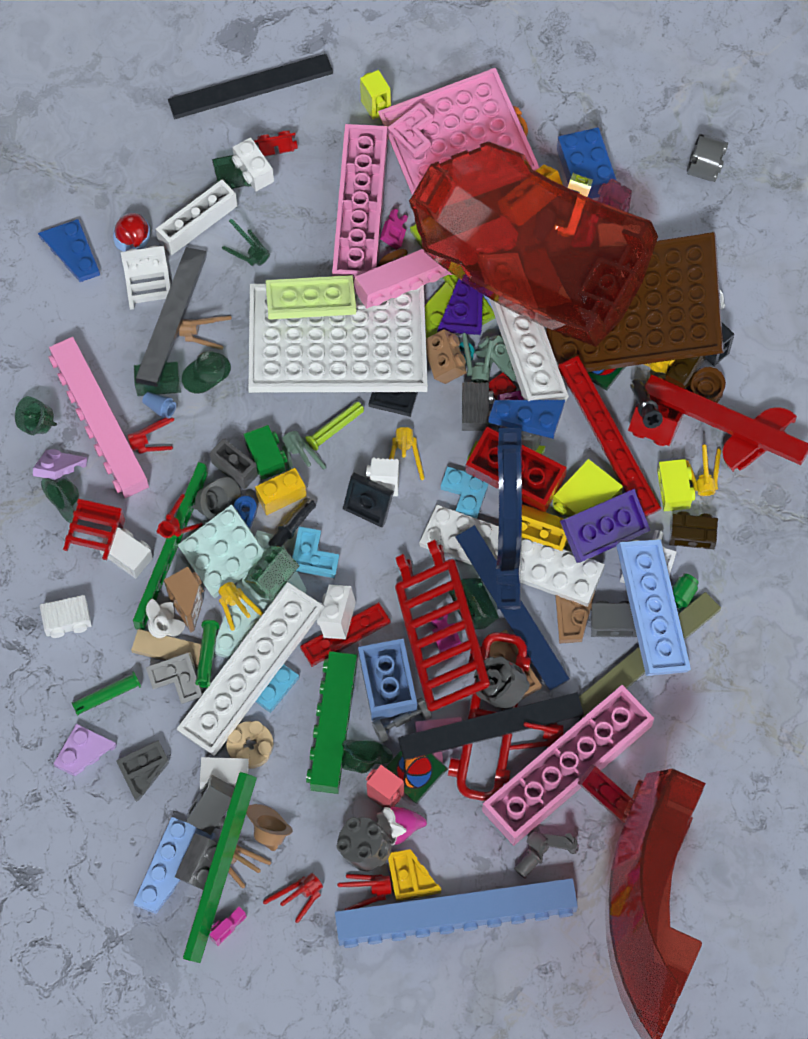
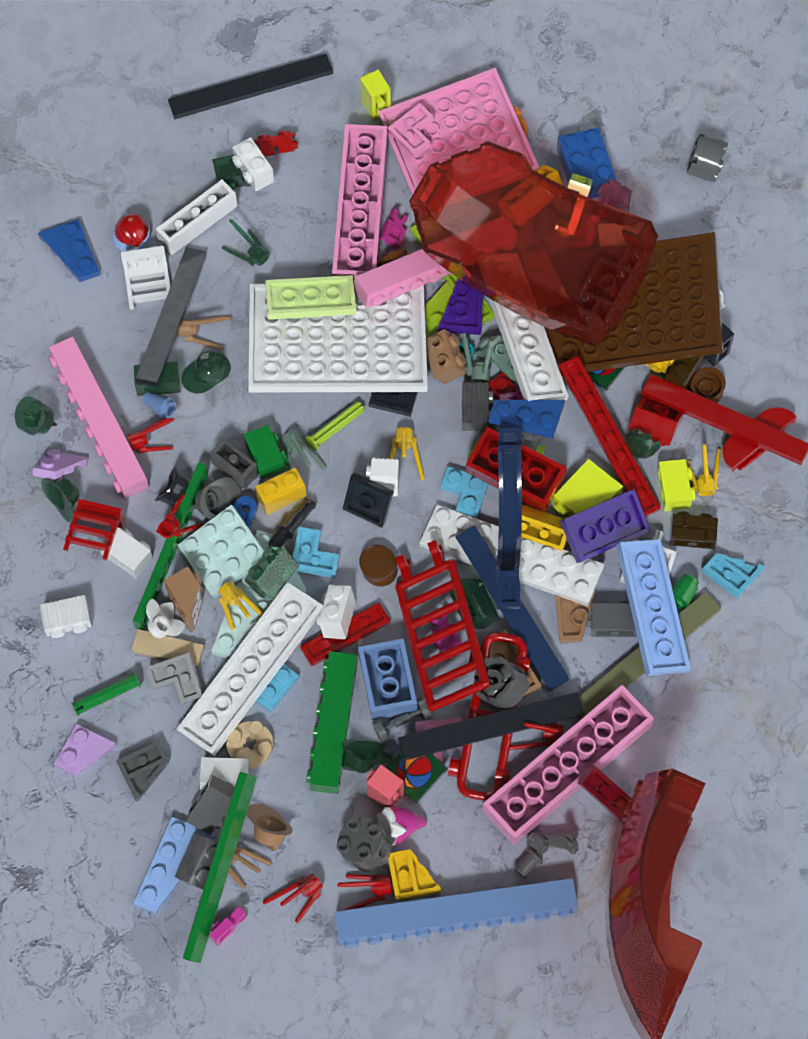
(176, 486): none -> black helmet
(206, 652): green pin -> none
(378, 565): none -> reddish brown piece
(641, 444): none -> clear green hair
(647, 408): black pin -> none
(732, 573): none -> medium azure wing

